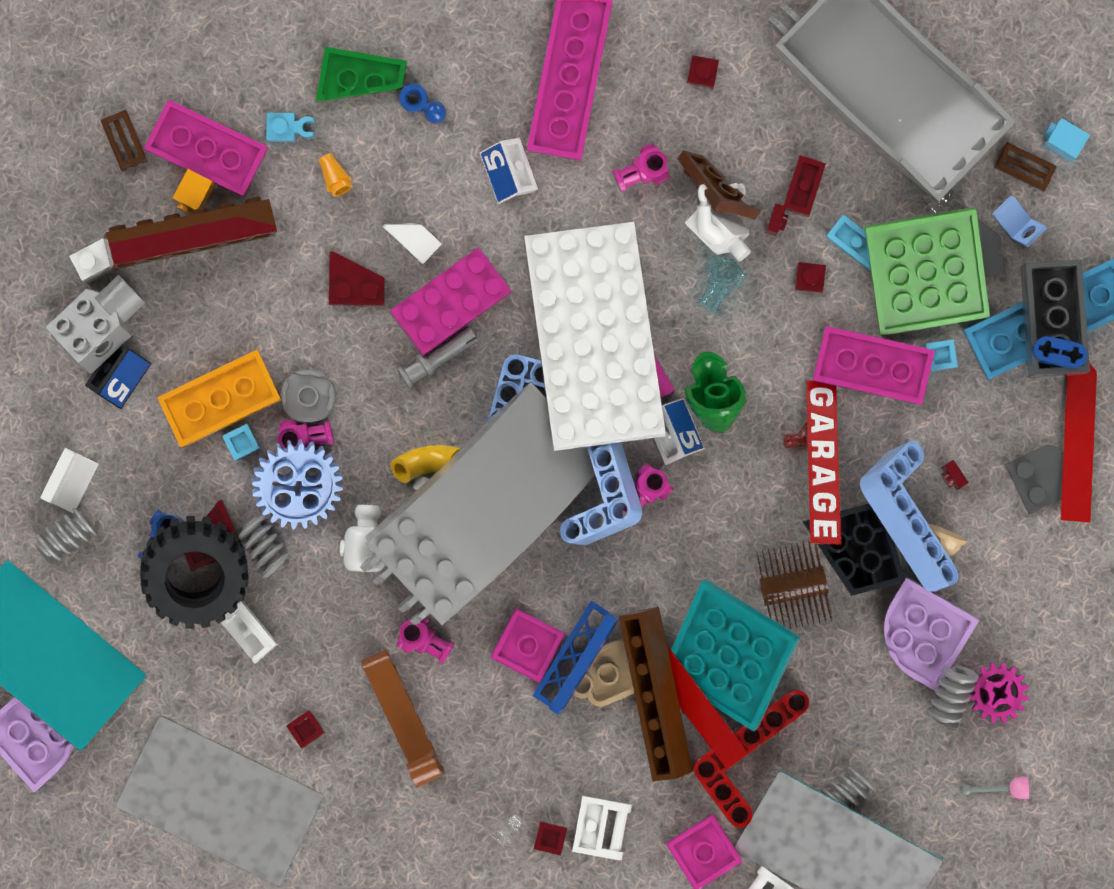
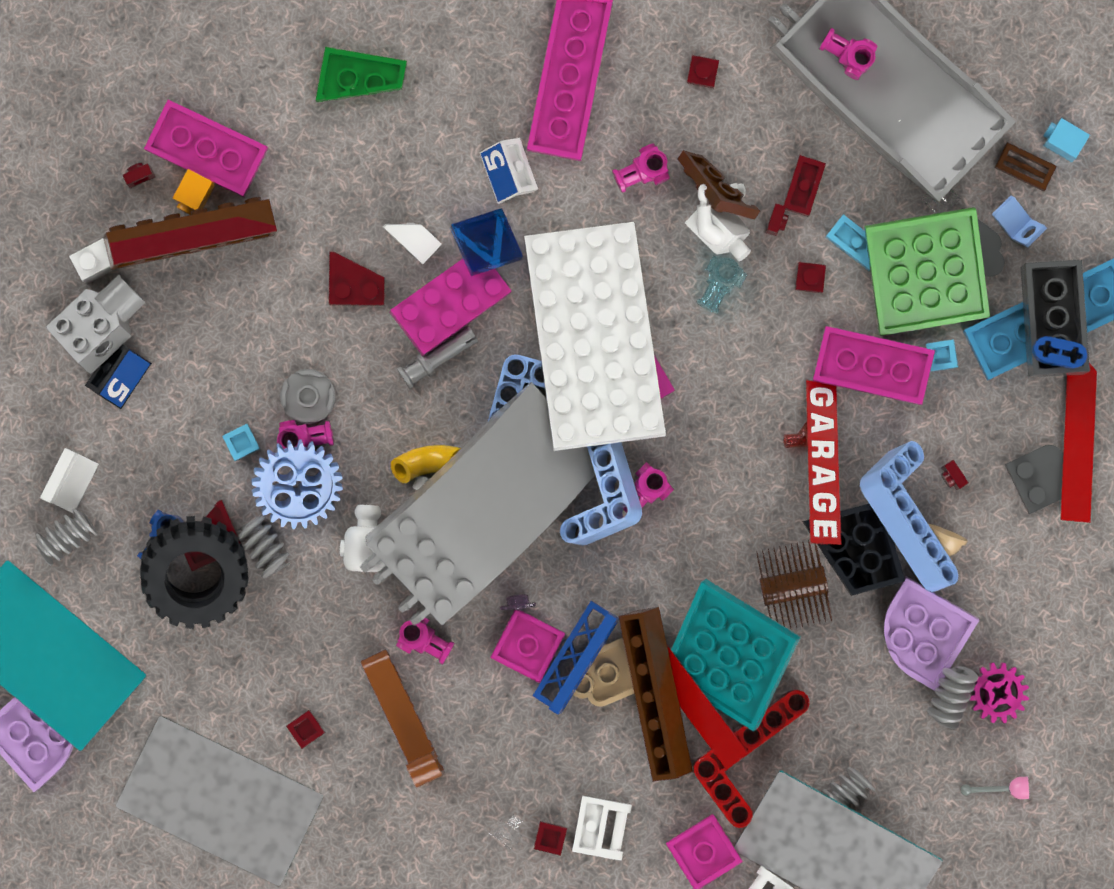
(132, 161): reddish brown tile -> none
(138, 174): none -> dark red plate
(219, 398): light orange plate -> none
(249, 632): white hinge -> none
(283, 127): medium azure plate -> none
(335, 177): light orange cone -> none
(434, 112): blue plate -> none
(486, 242): none -> clear blue tile
(517, 602): none -> clear purple plate
(681, 433): panel -> none
(714, 396): green head -> none
(846, 52): none -> dark pink connector

